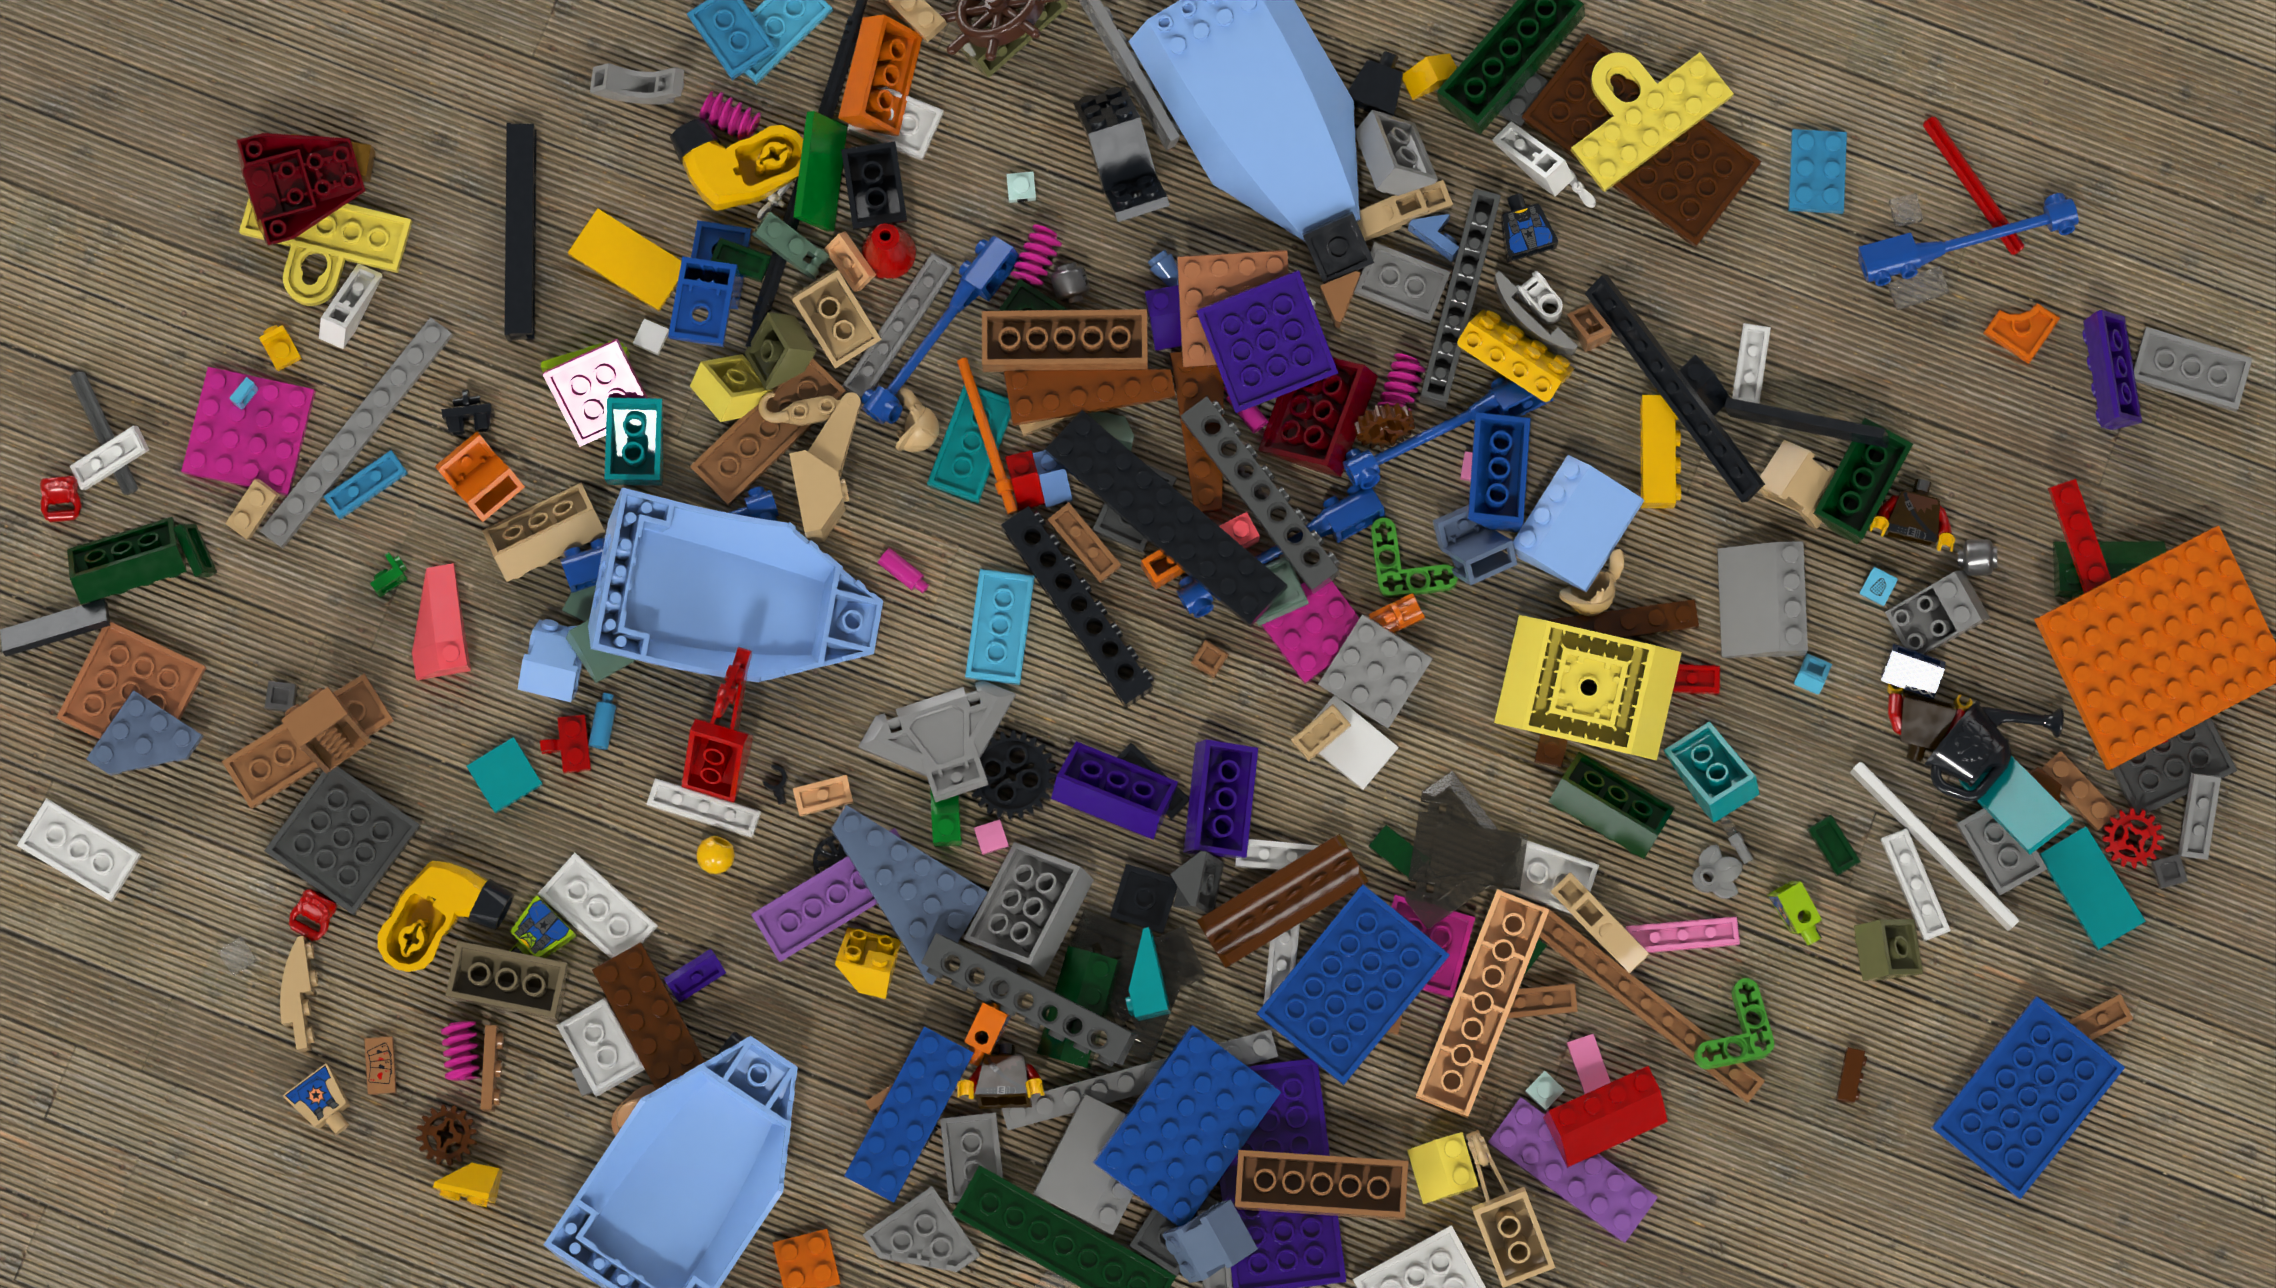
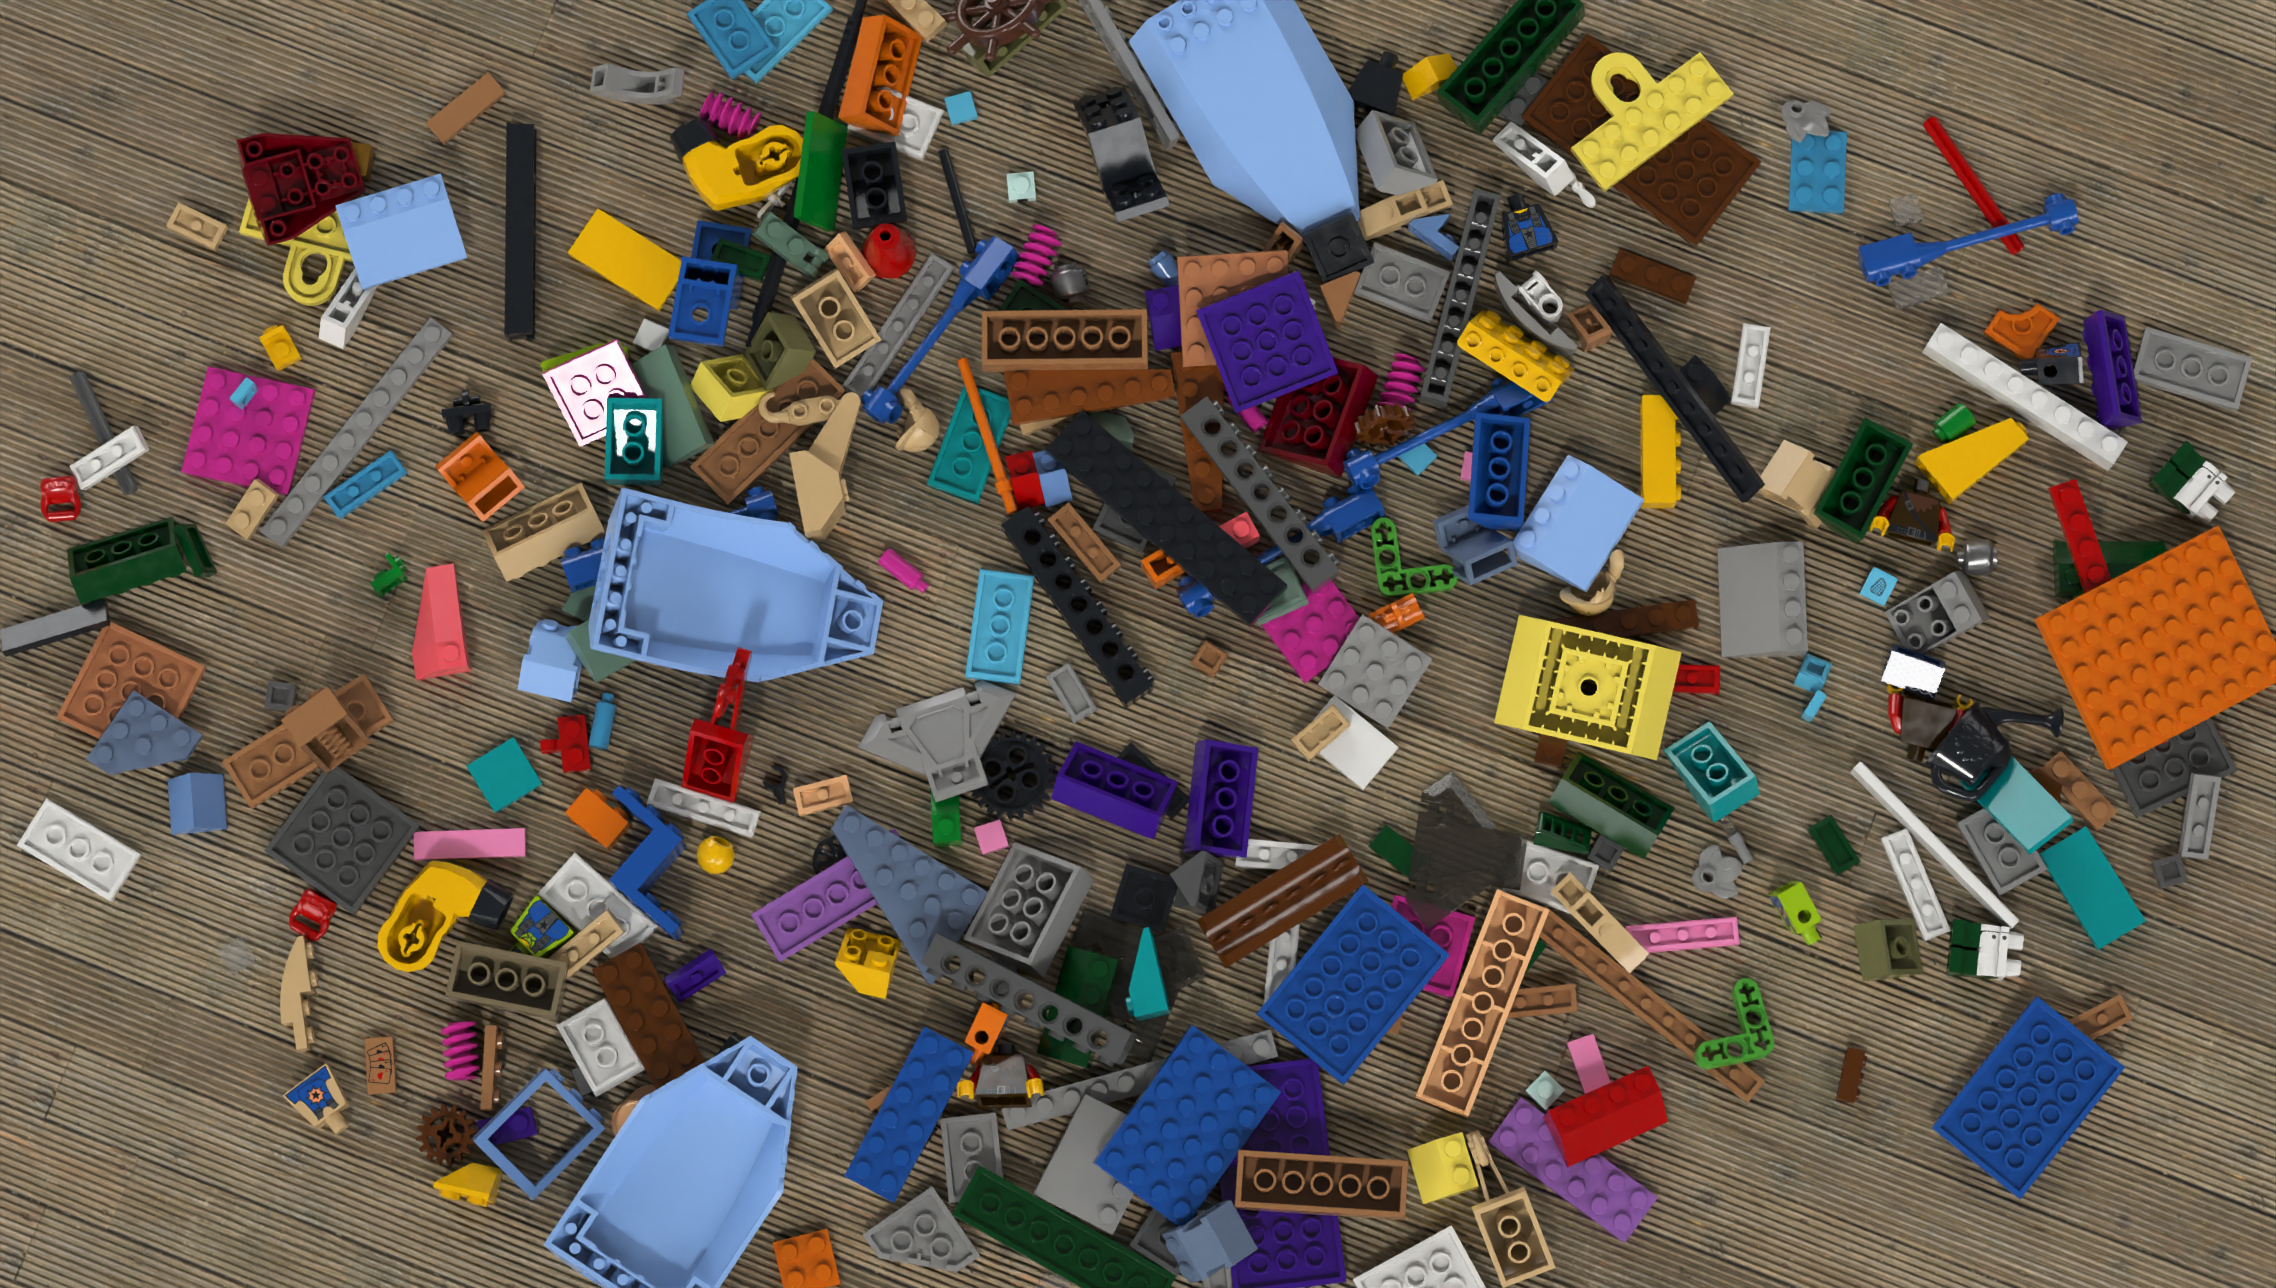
(197, 226): none -> tan plate
(197, 803): none -> medium blue slope
(401, 231): none -> light blue slope
(465, 108): none -> medium nougat tile
(470, 844): none -> bright pink tile
(505, 1164): none -> medium blue window
(516, 1127): none -> dark purple plate
(589, 942): none -> tan plate
(598, 818): none -> orange brick
(649, 861): none -> blue bracket
(683, 422): none -> sand green slope
(957, 200): none -> black bar
(961, 108): none -> medium azure tile
(1071, 693): none -> light grey tile
(1286, 239): none -> medium nougat slope
(1418, 458): none -> medium azure tile
(1552, 840): none -> dark green slope
(1605, 853): none -> dark grey tile
(1652, 276): none -> reddish brown plate
(1807, 120): none -> light grey plate
(1807, 422): black tile -> none
(1813, 706): none -> medium azure tile
(1953, 424): none -> green brick
(1967, 460): none -> yellow slope
(1991, 955): none -> hips
(2024, 397): none -> white brick
(2064, 361): none -> black torso
(2120, 842): red gear -> none
(2190, 483): none -> hips

